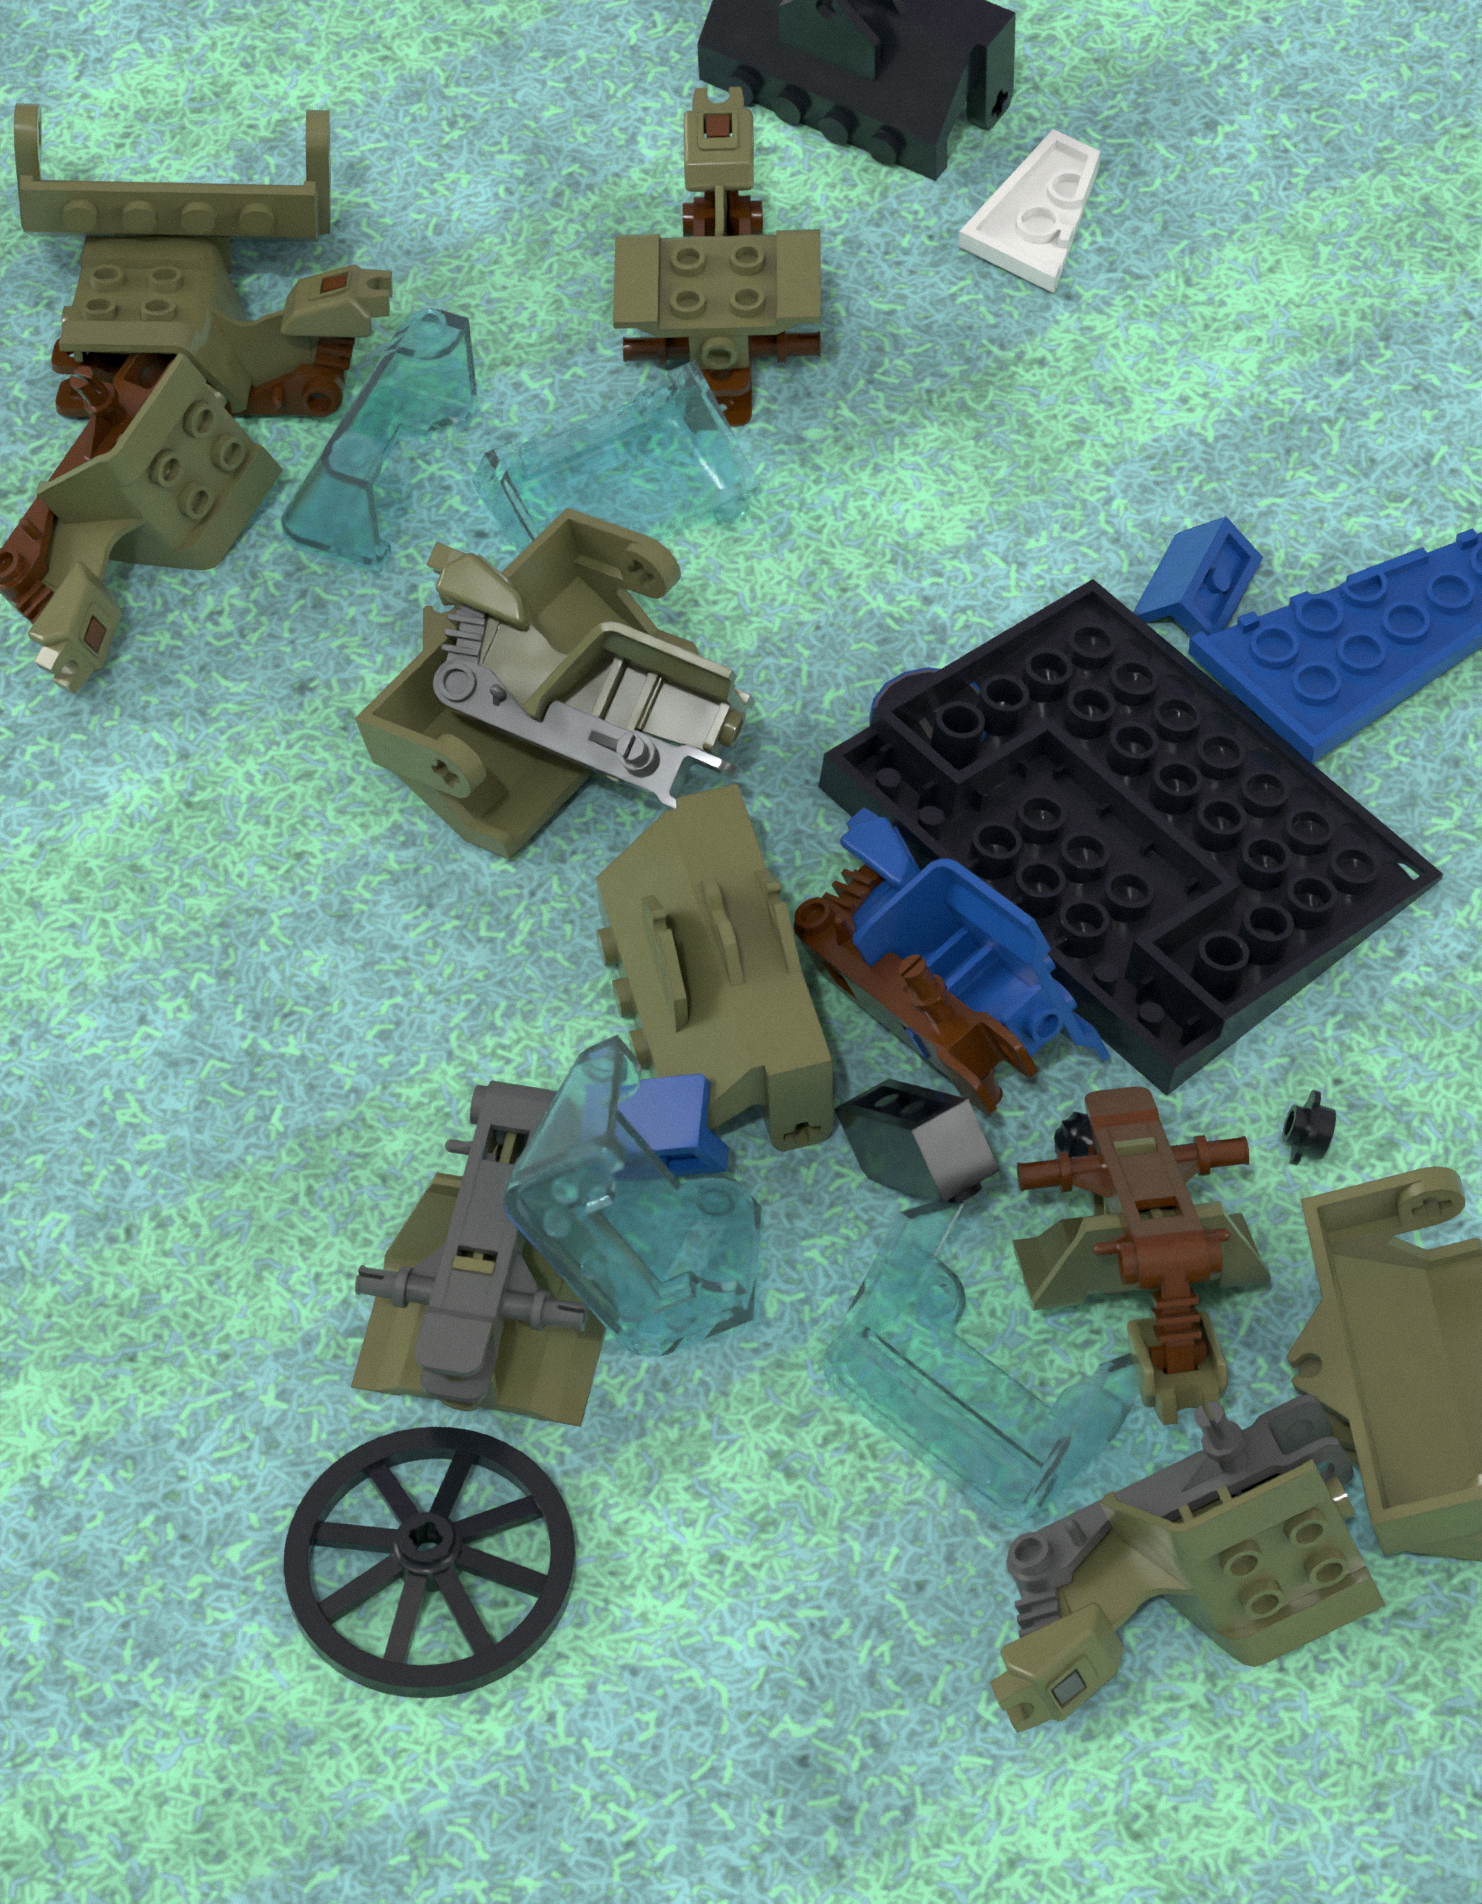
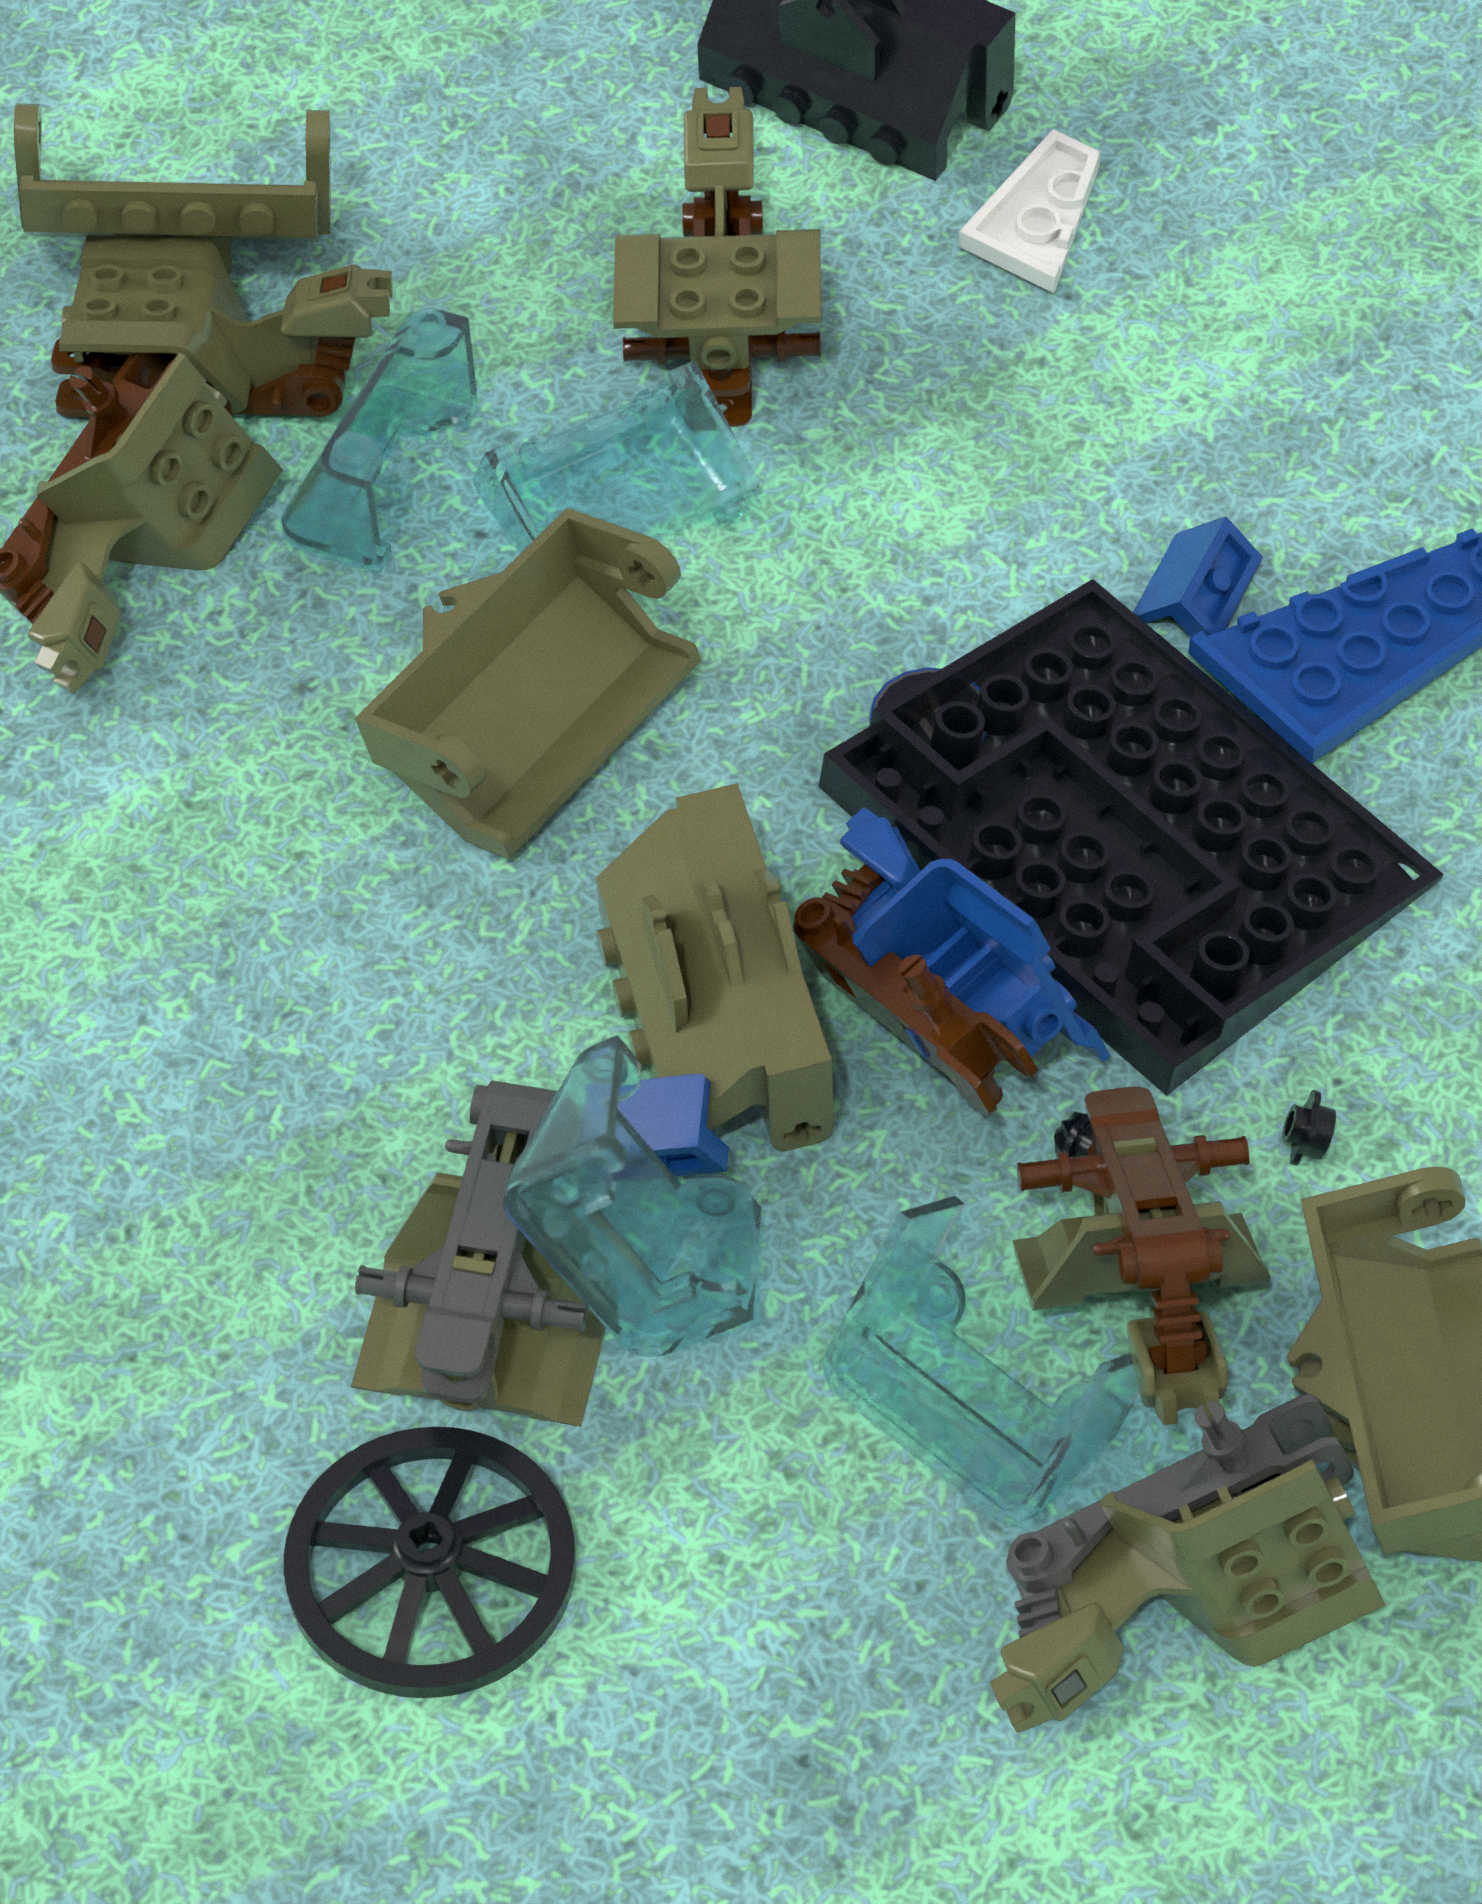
(583, 703): olive piece -> none
(918, 1140): black brick -> none

